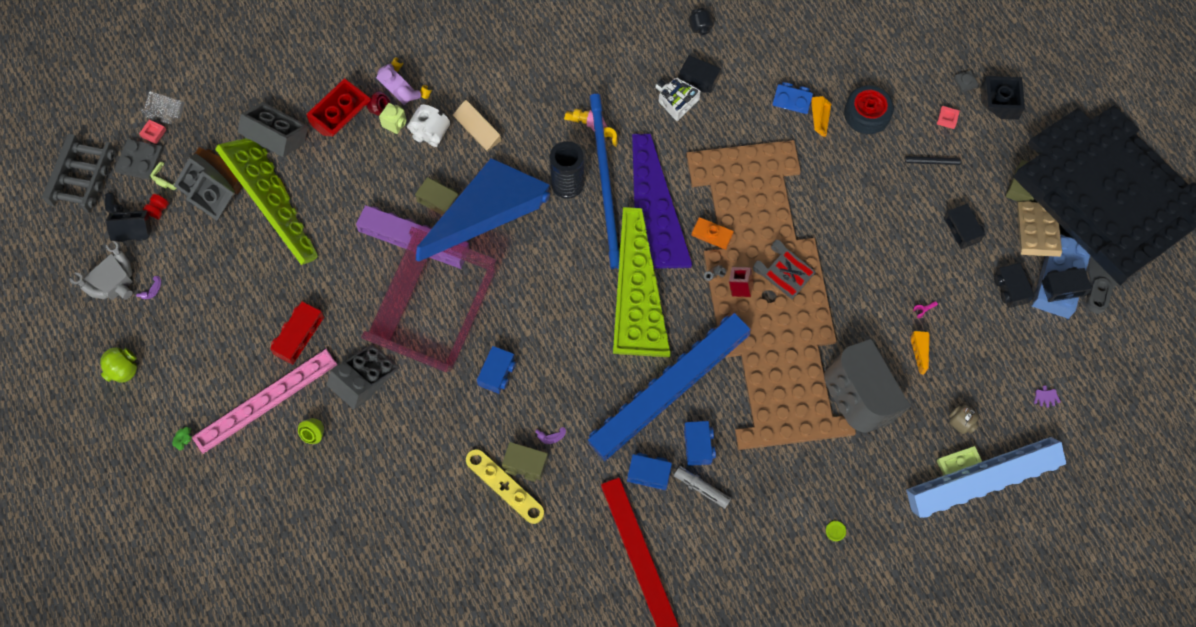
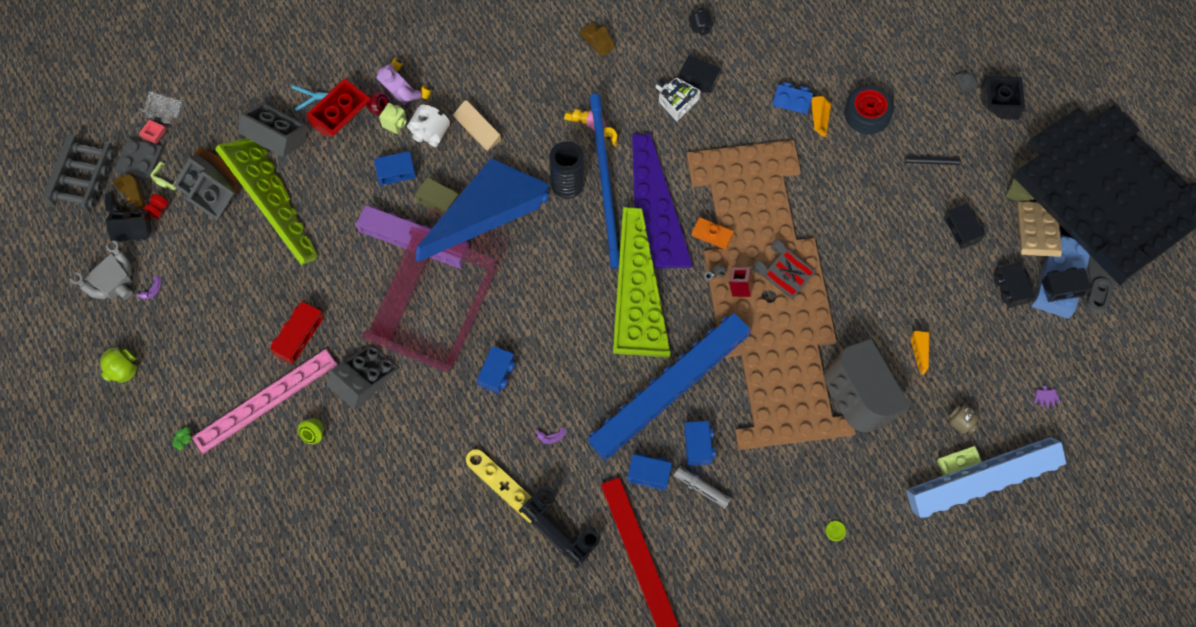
(130, 186): none -> pearl gold hand
(316, 96): none -> medium azure plant
(394, 168): none -> blue brick
(524, 461): olive brick -> none
(554, 532): none -> black piece
(597, 38): none -> pearl gold slope
(925, 308): dark pink hand -> none
(948, 117): coral plate -> none

